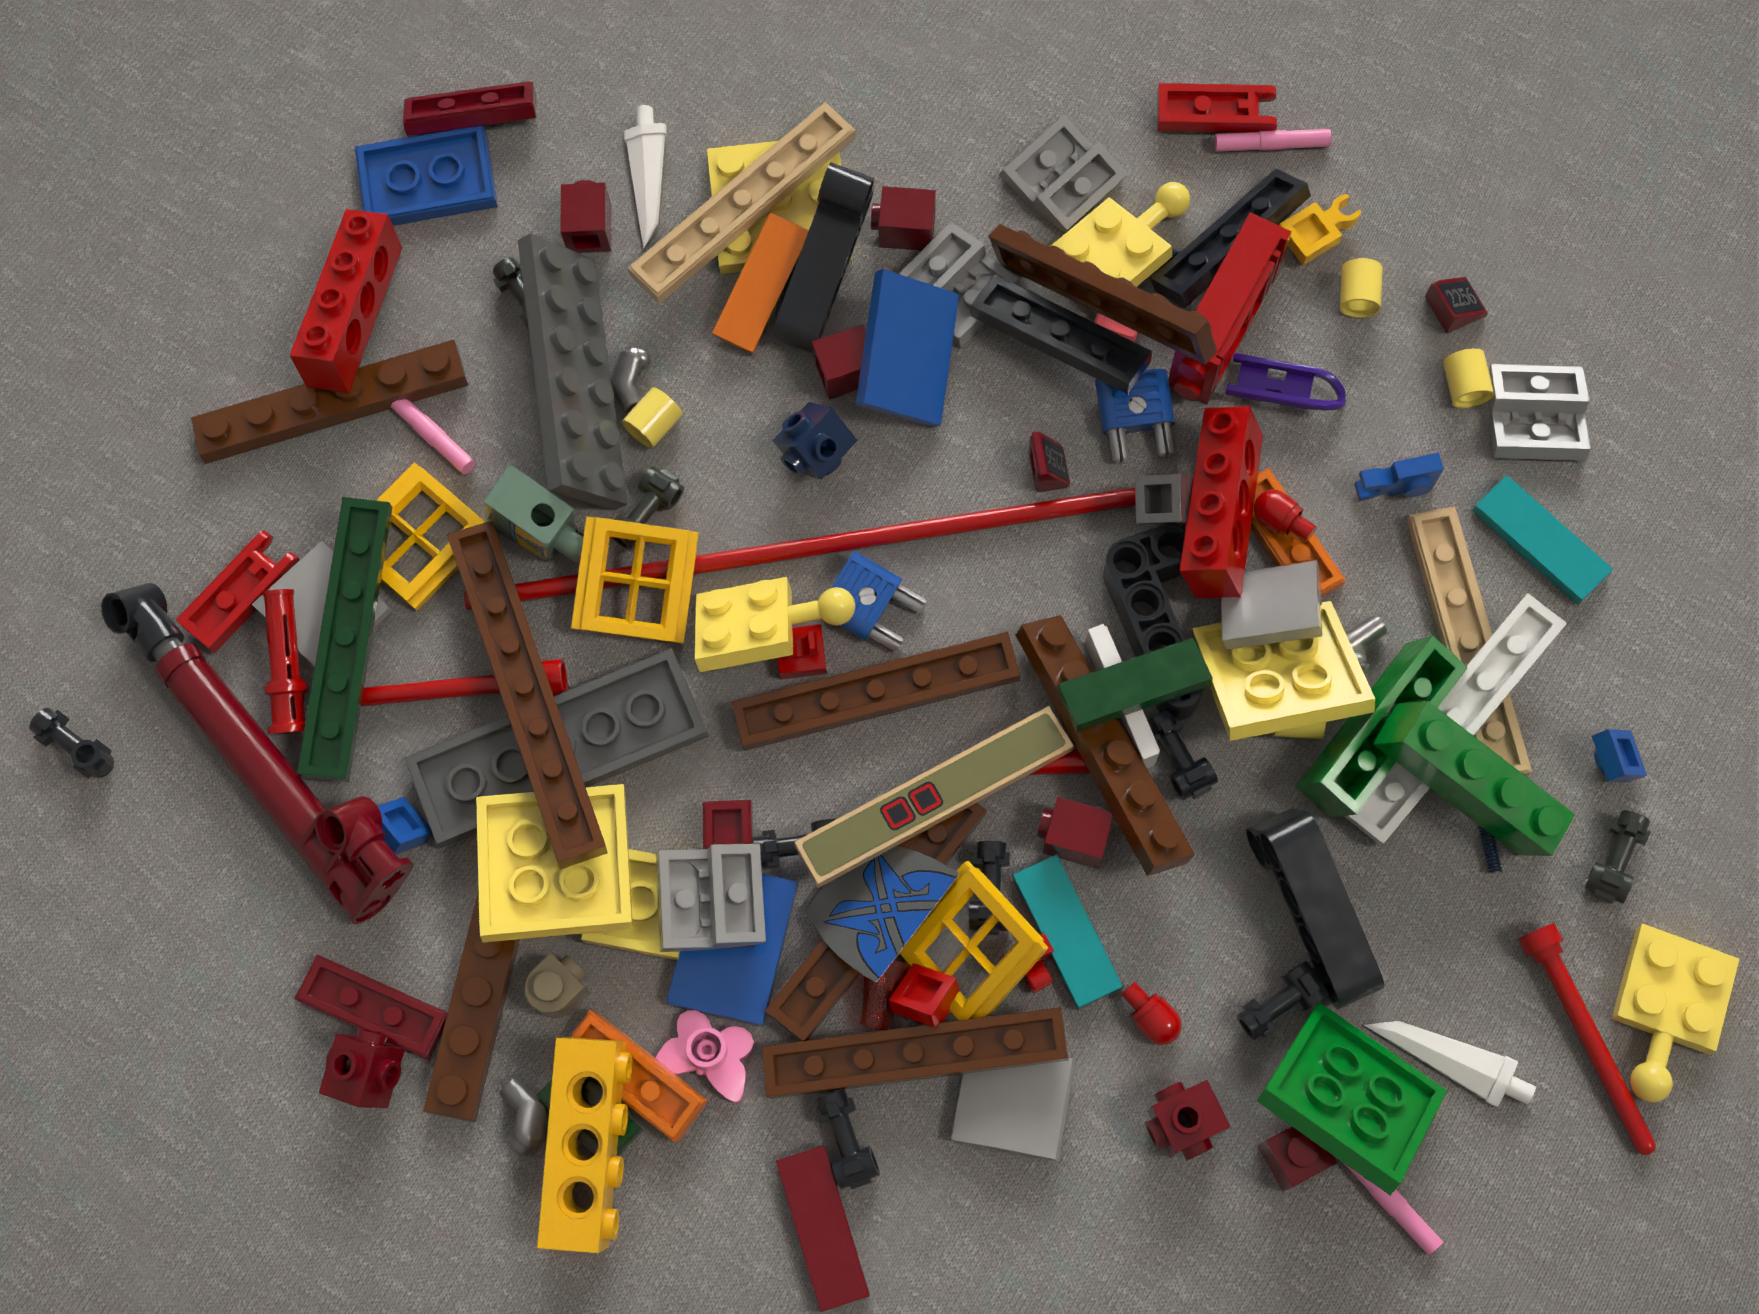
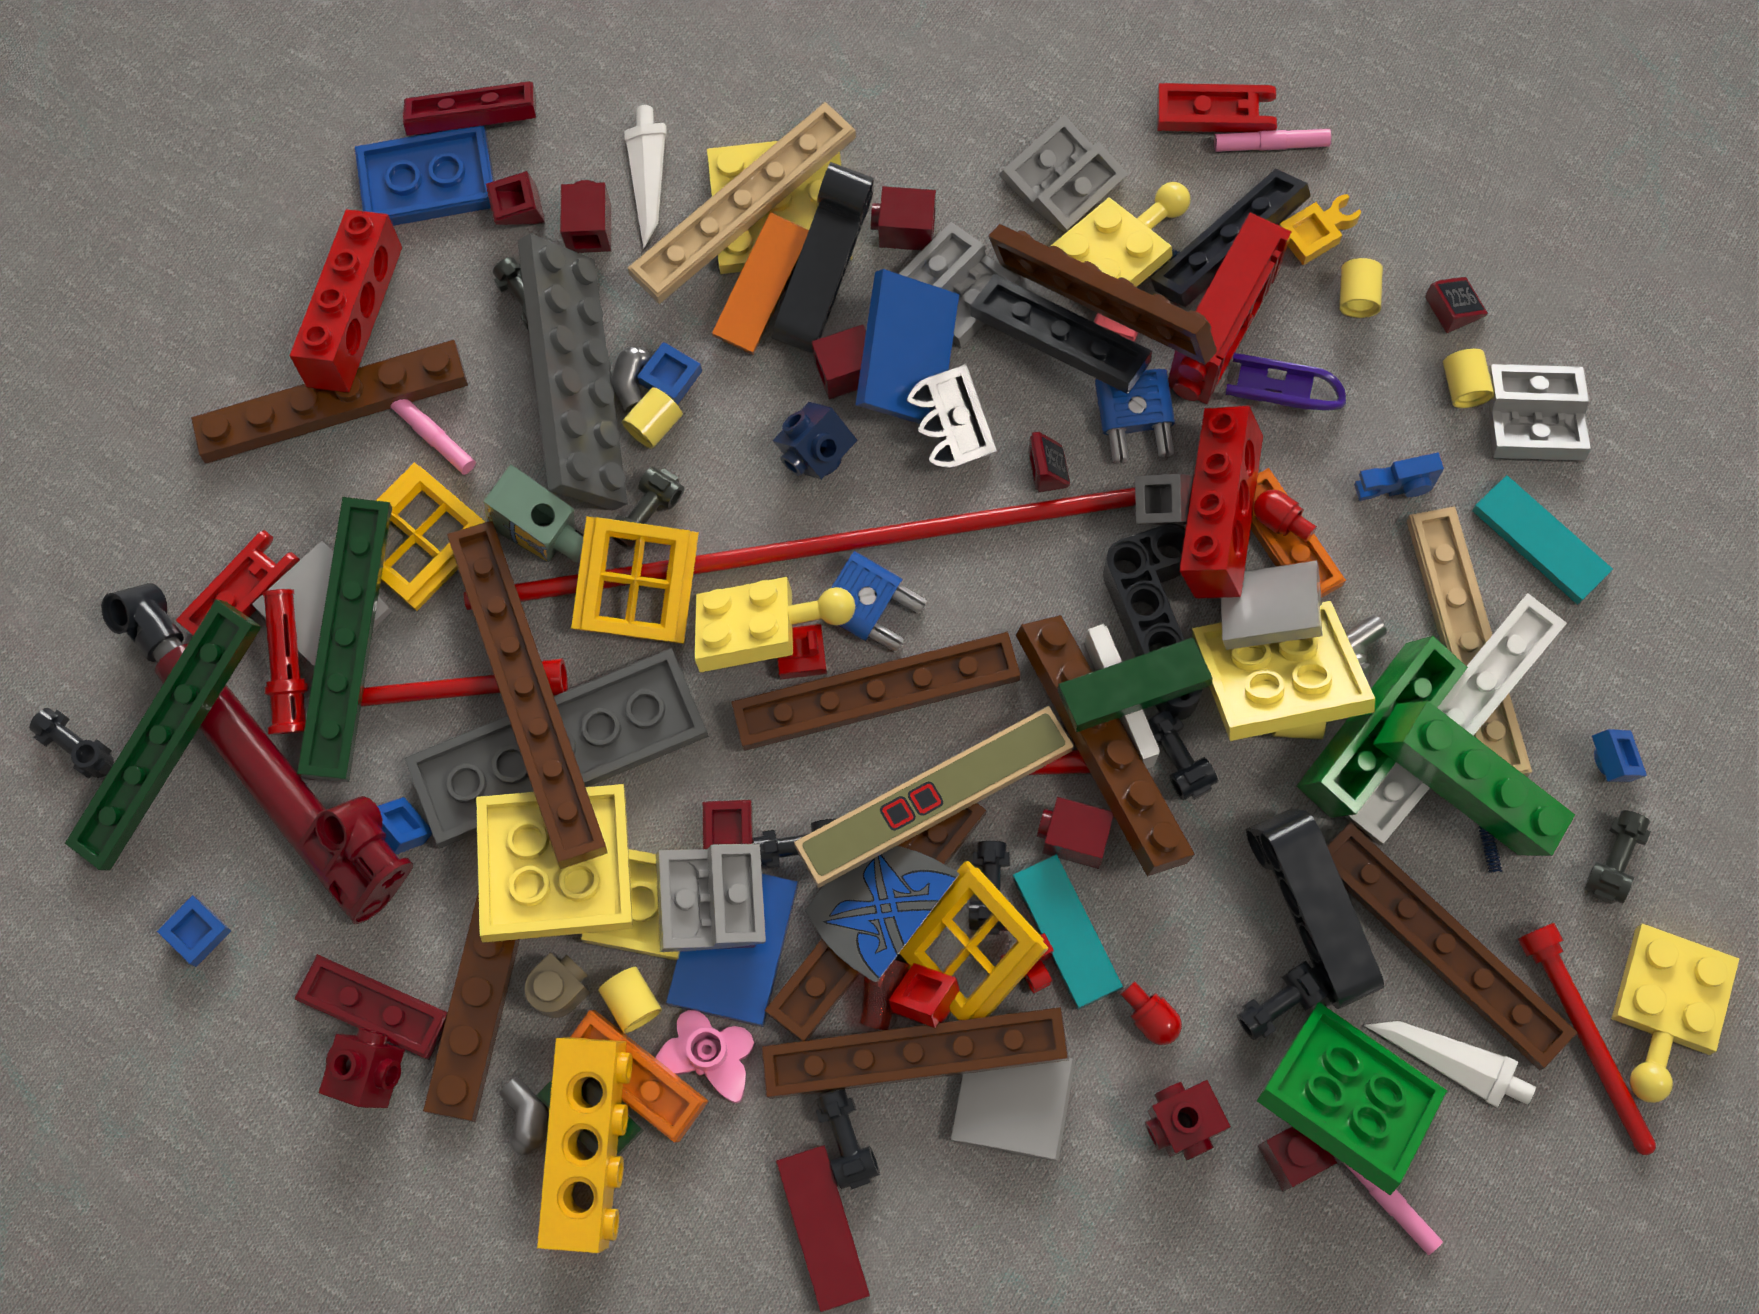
(163, 735): none -> dark green plate
(194, 931): none -> blue plate
(515, 200): none -> dark red slope
(630, 999): none -> light yellow beam
(670, 372): none -> blue plate
(953, 417): none -> plate
(1449, 949): none -> reddish brown plate

